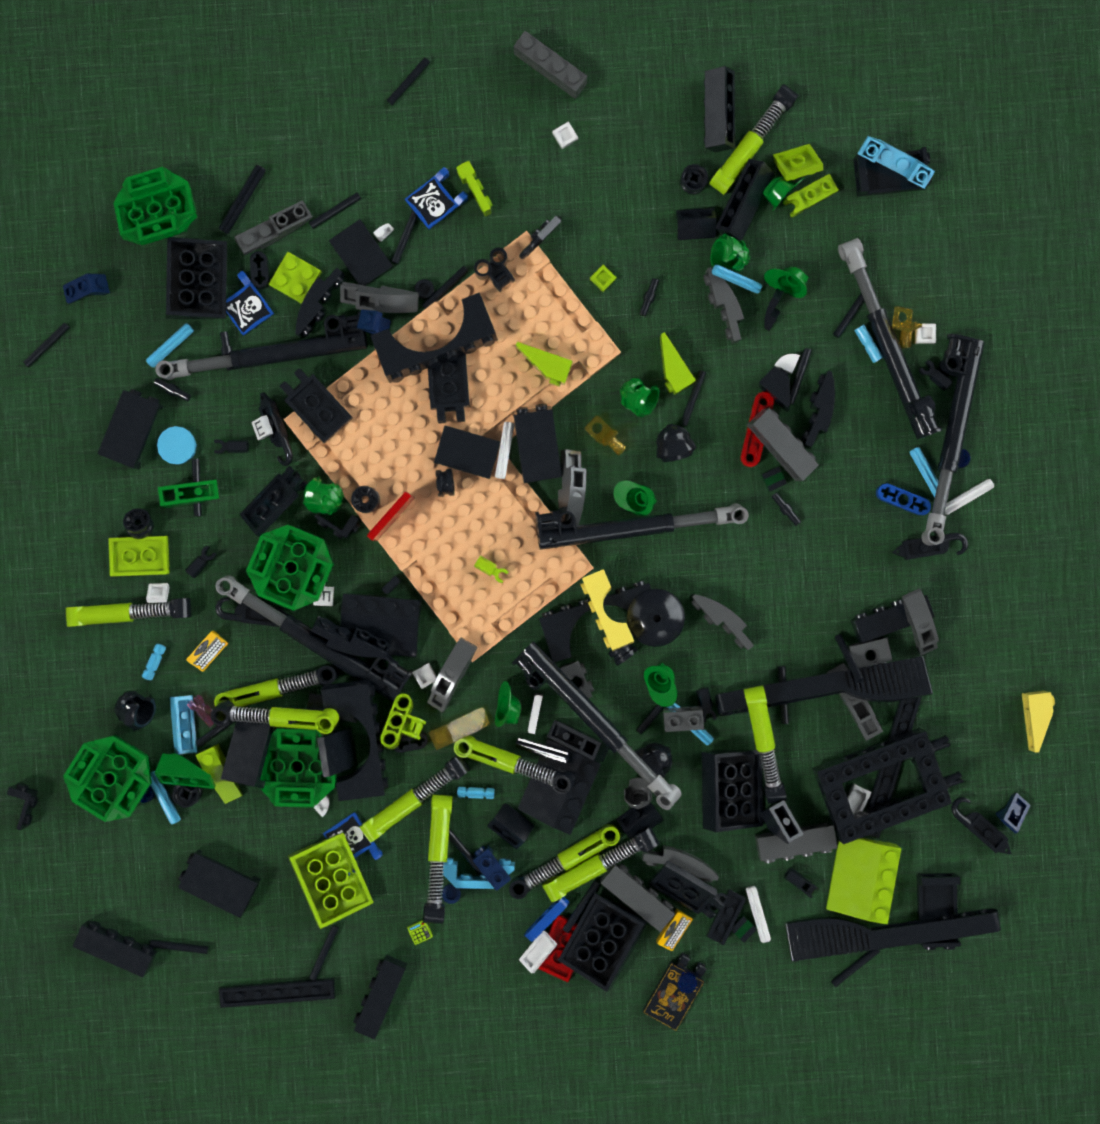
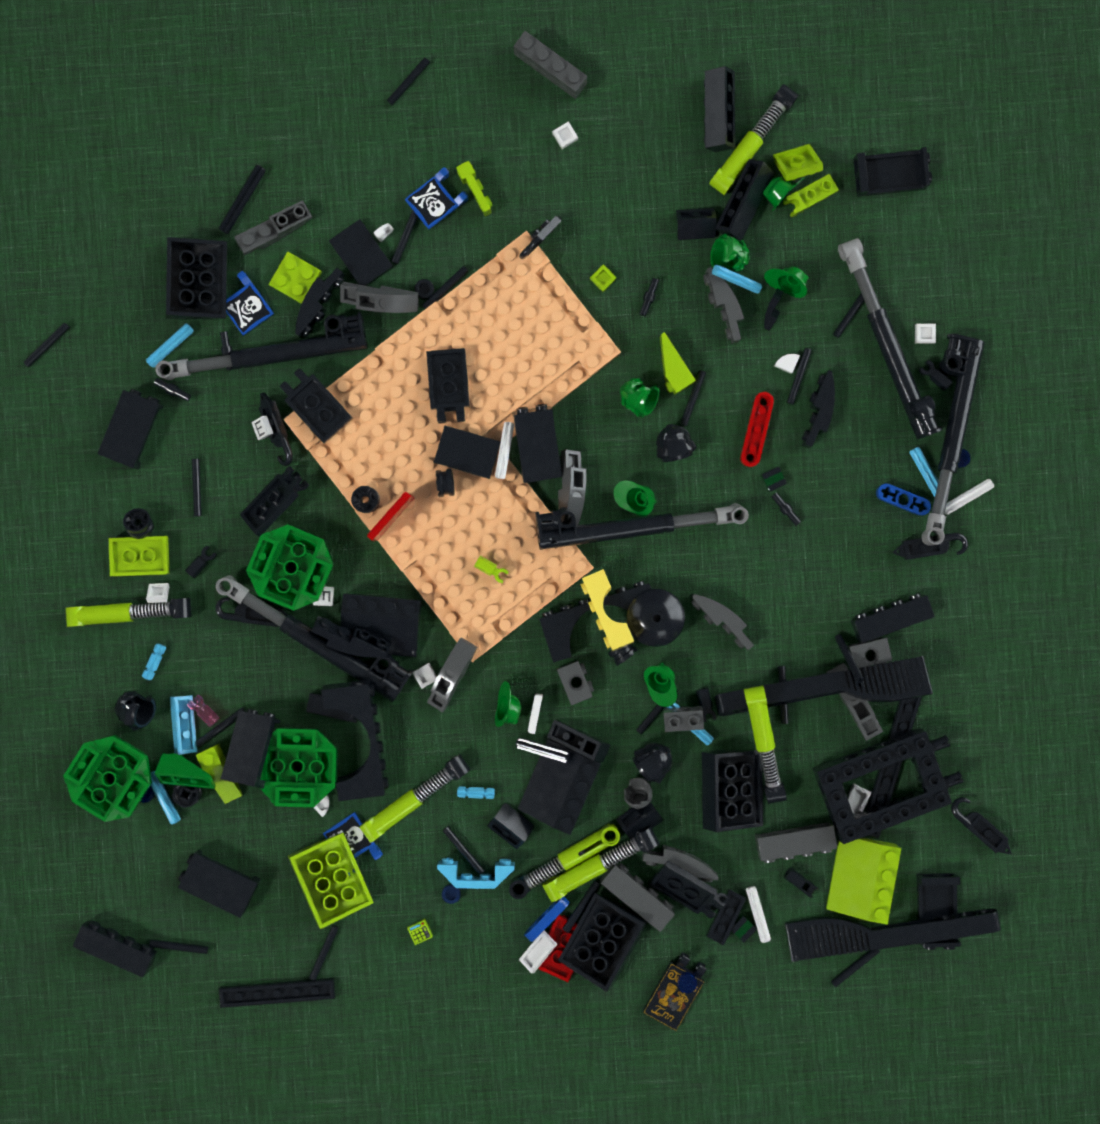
(22, 791): black bracket -> none
(86, 285): dark blue bracket -> none
(154, 206): green piece -> none
(176, 445): medium azure tile -> none
(188, 493): green slope -> none
(207, 651): slope -> none
(232, 446): black bar -> none
(254, 268): black beam -> none
(275, 688): piece -> none
(276, 717): piece -> none
(322, 497): green helmet -> none
(334, 210): black bar -> none
(337, 752): black tile -> none
(351, 526): black bracket -> none
(372, 321): dark blue bracket -> none
(380, 996): black brick -> none
(391, 585): black tile -> none
(406, 727): lime piece -> none
(411, 746): black beam -> none
(438, 852): piece -> none
(459, 728): clear yellow slope -> none
(474, 333): black arch -> none
(490, 867): dark blue bracket -> none
(497, 272): black piece -> none
(512, 763): piece -> none
(541, 669): black piece -> none
(549, 365): lime slope -> none
(606, 436): clear yellow bracket -> none
(674, 930): slope -> none
(692, 187): black wheel -> none
(777, 384): black slope -> none
(782, 444): dark grey brick -> none
(782, 822): black slope -> none
(870, 346): medium azure piece -> none
(896, 160): medium azure slope -> none
(906, 327): clear yellow bracket -> none
(920, 621): dark grey slope -> none
(1014, 812): dark blue slope -> none
(1037, 714): light yellow slope -> none

